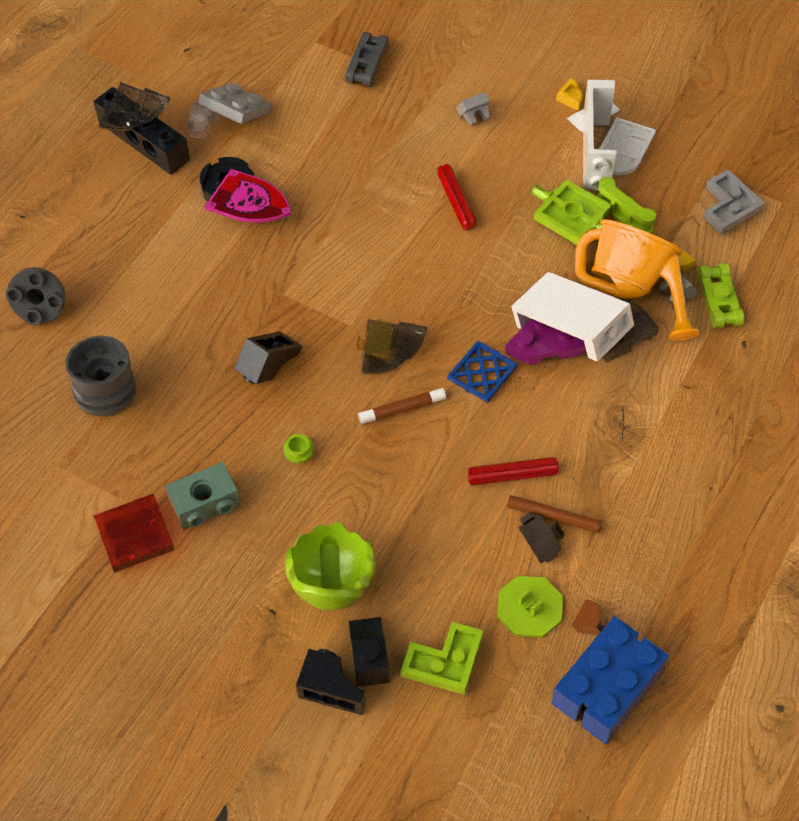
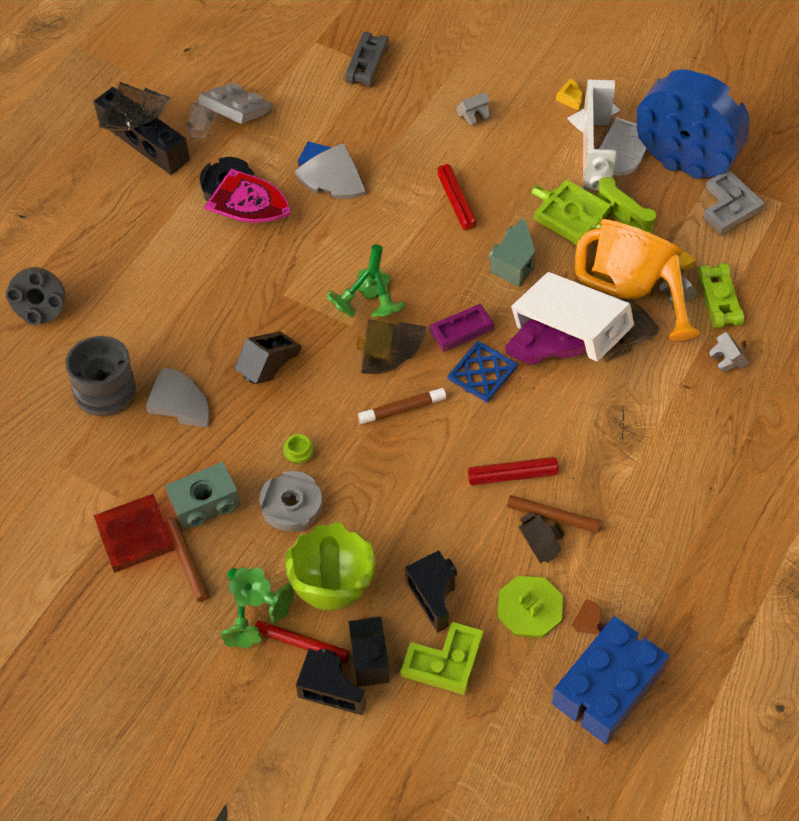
(178, 397): none -> light grey brick
(186, 559): none -> dark orange bar
(253, 589): none -> bright green plant
(295, 517): none -> light grey plate
(299, 640): none -> red bar
(310, 151): none -> blue tile
(332, 173): none -> light grey brick
(370, 283): none -> bright green plant
(430, 583): none -> black arch
(461, 327): none -> magenta plate
(515, 255): none -> sand green slope
(692, 124): none -> blue piece
(733, 355): none -> light grey tile

